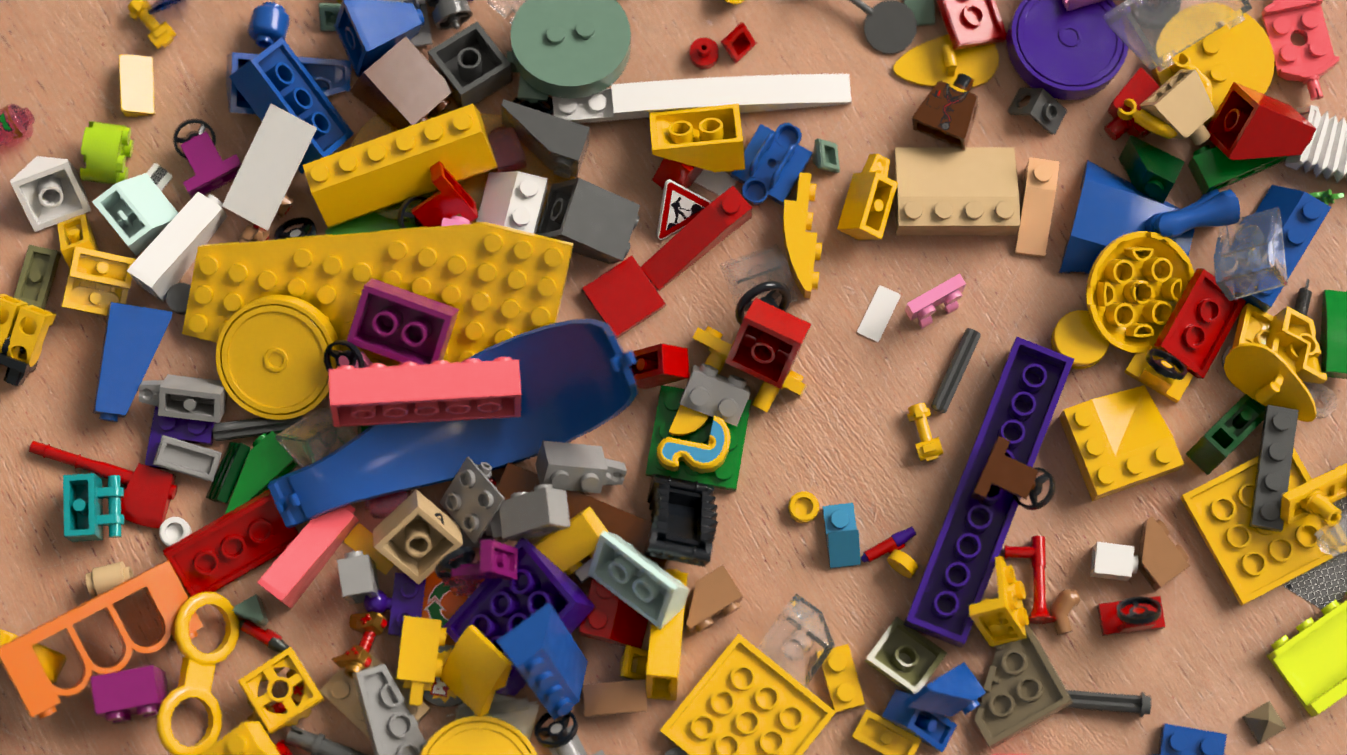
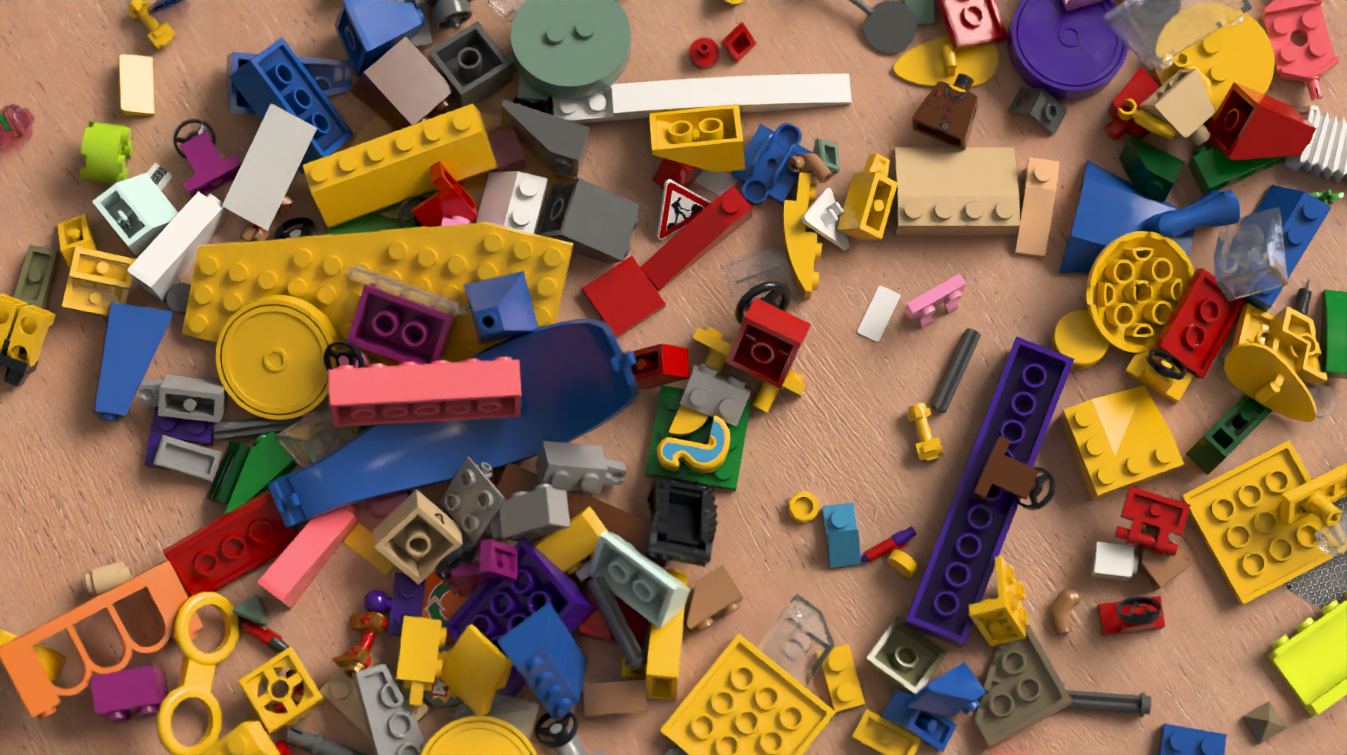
(50, 192): white slope -> none
(84, 507): teal brick -> none
(147, 488): red piece -> none
(173, 530): white tile -> none
(268, 24): blue head -> none
(328, 15): sand green slope -> none
(357, 577): light grey brick -> none
(411, 292): none -> clear windscreen
(501, 307): none -> blue slope
(617, 623): none -> dark grey axle
(809, 164): none -> medium nougat arm
(824, 218): none -> white piece
(1038, 554): red piece -> none
(1156, 512): none -> red plate
(1273, 467): dark grey plate -> none

